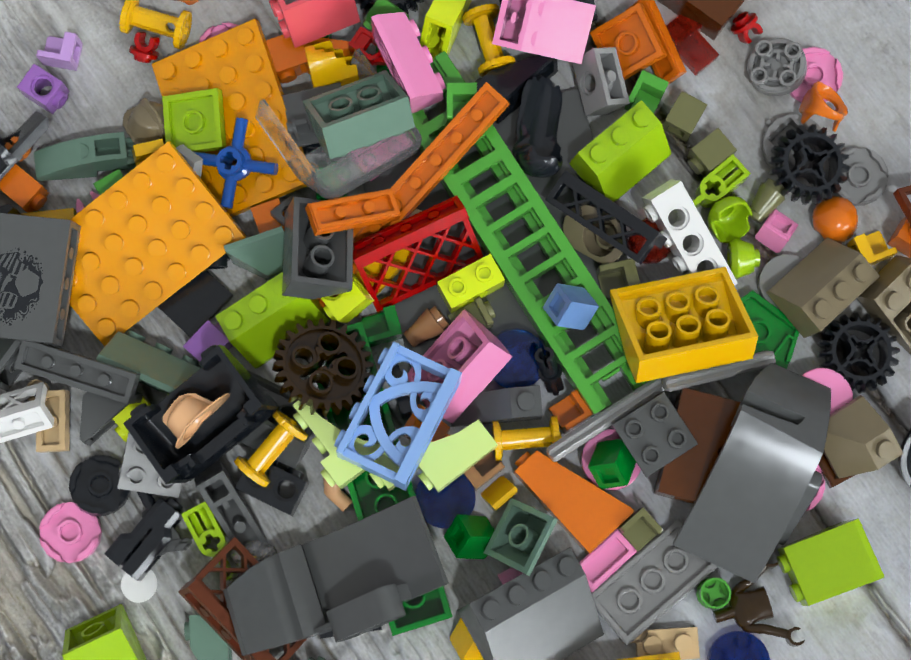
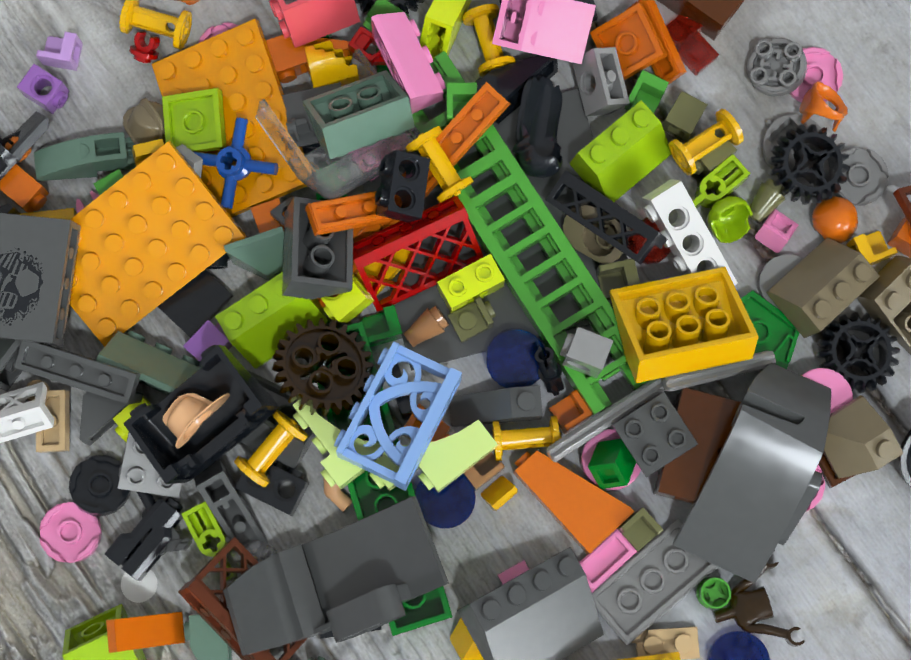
(145, 631): none -> orange tile
(409, 188): none -> black brick
(439, 164): none -> yellow hose
(469, 536): green panel -> none
(471, 350): bright pink slope -> none
(520, 536): sand green slope -> none
(570, 306): medium blue panel -> none
(586, 352): none -> light grey brick
(688, 153): none -> yellow hose
(742, 25): red plate -> none
(742, 257): lime cone -> none
(829, 562): lime slope -> none

